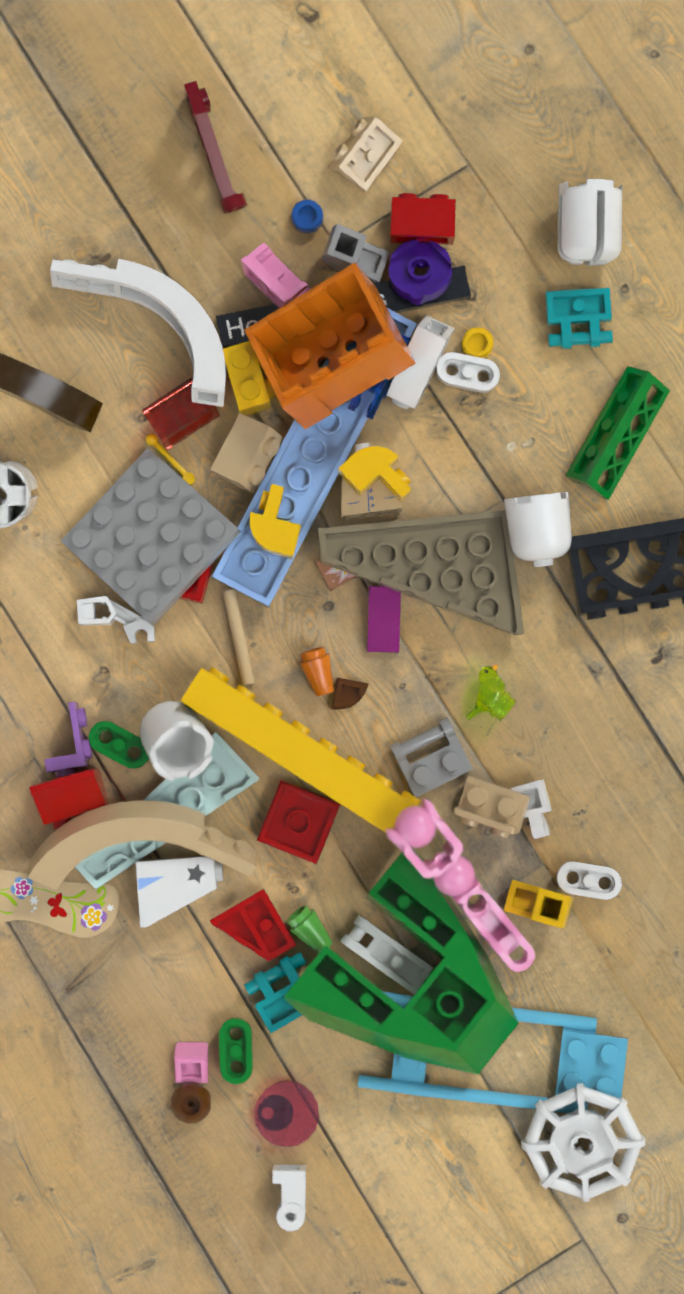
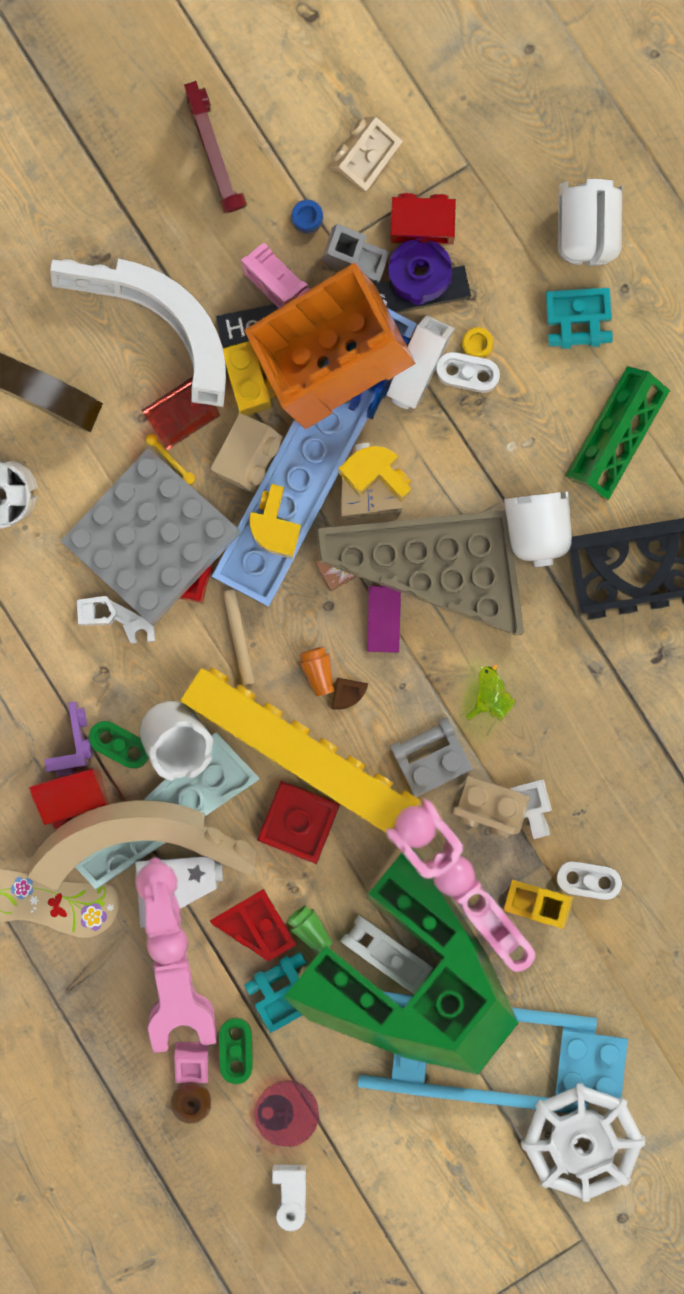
(168, 948): none -> bright pink piece

